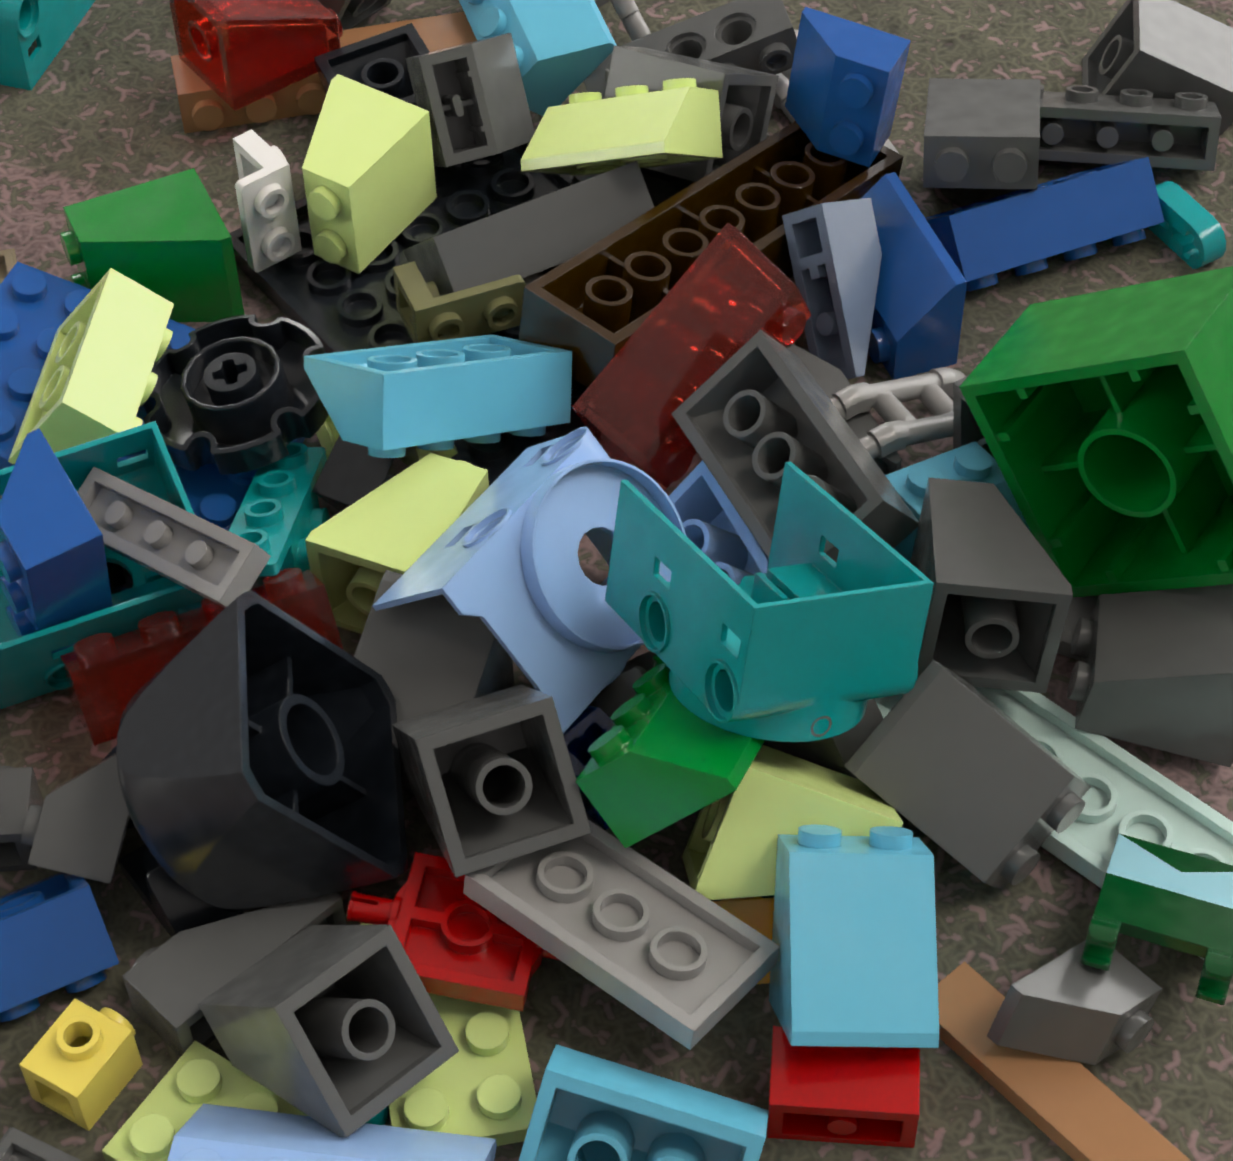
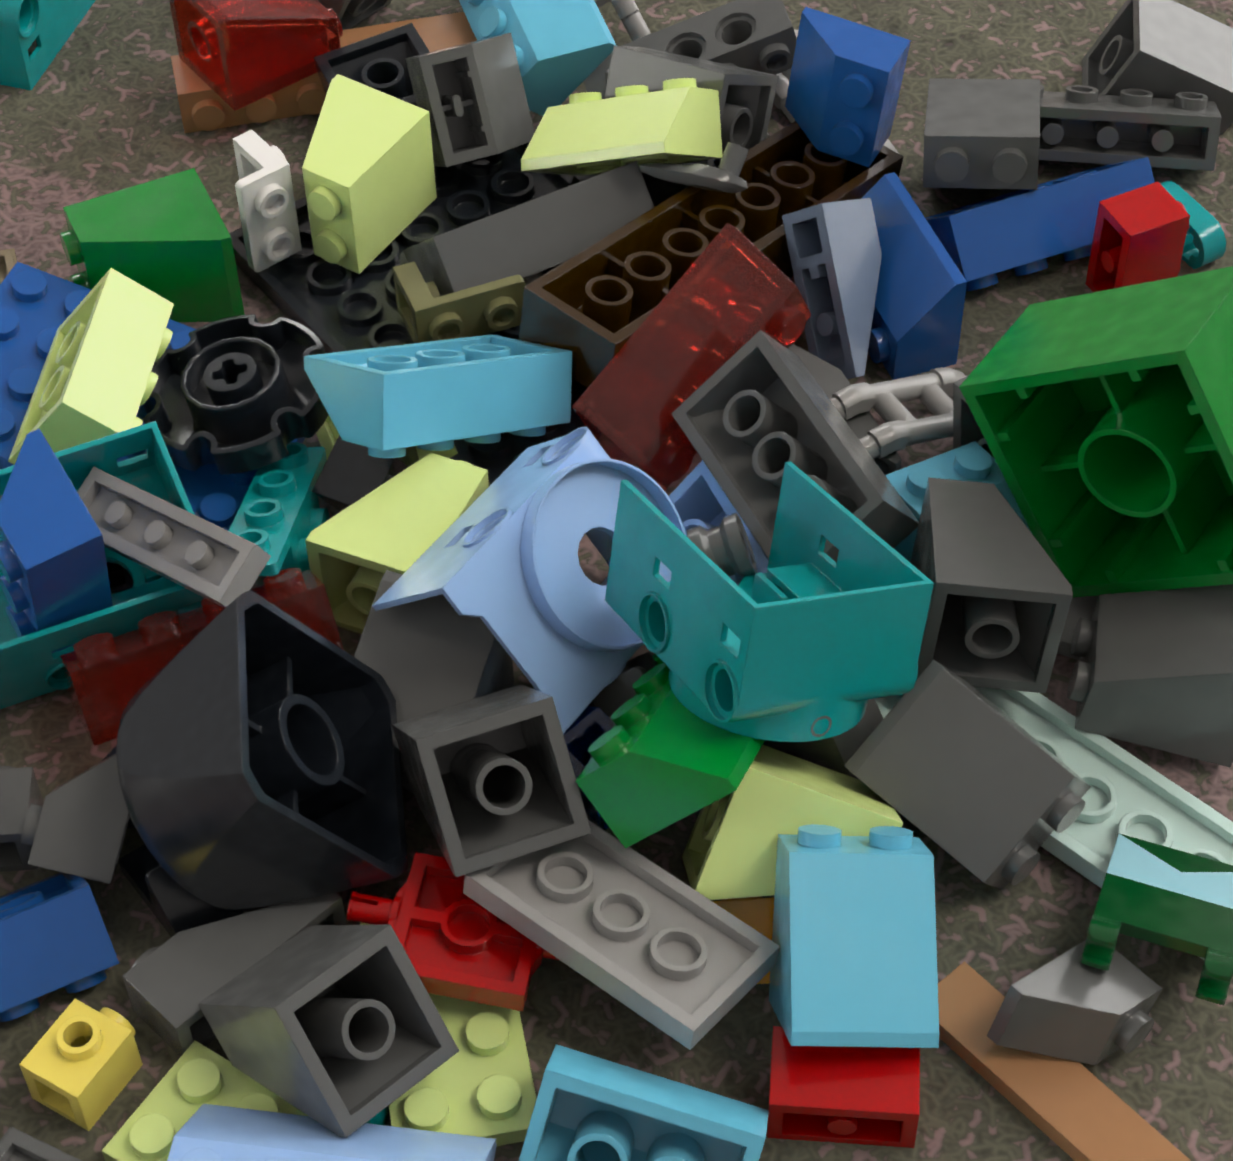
(703, 176): none -> dark grey bar
(726, 546): none -> dark grey wheel
(1137, 238): none -> red brick

